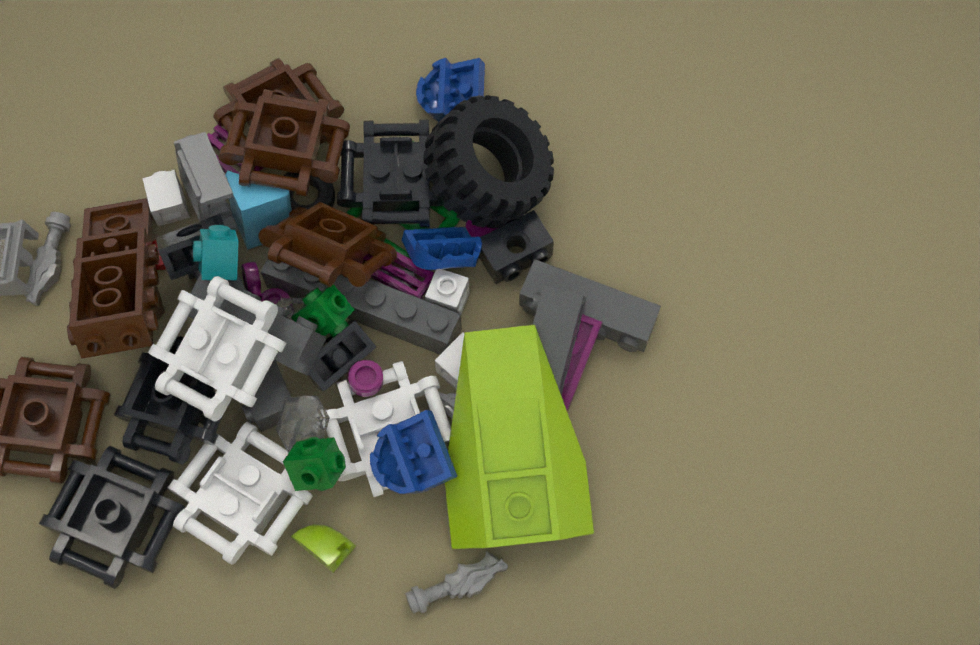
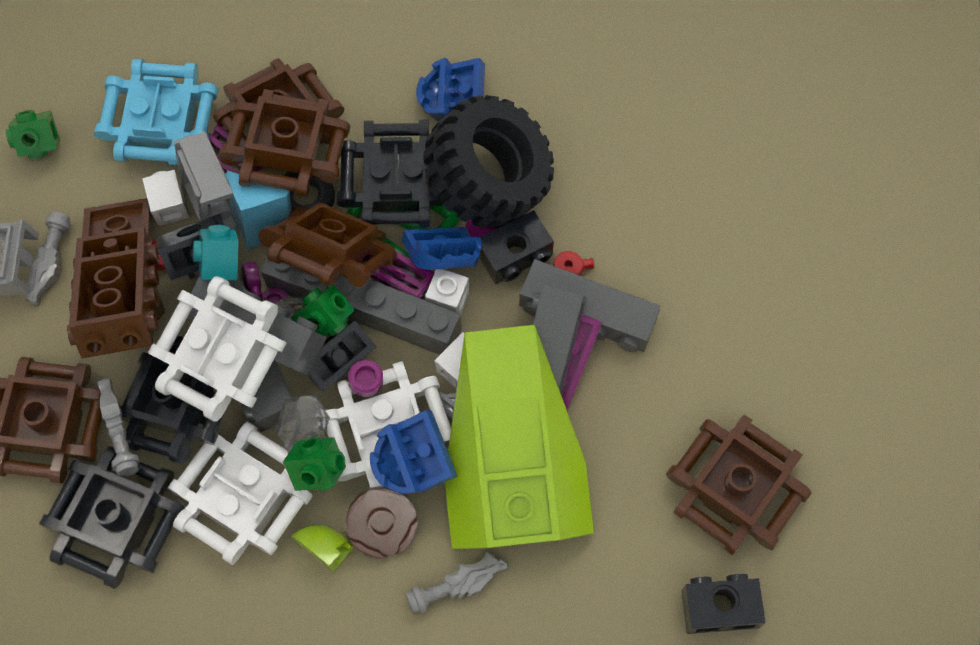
(33, 134): none -> green brick
(124, 462): none -> light grey piece
(155, 110): none -> medium azure brick
(381, 522): none -> tile
(572, 259): none -> red piece
(705, 617): none -> black brick
(739, 483): none -> reddish brown brick

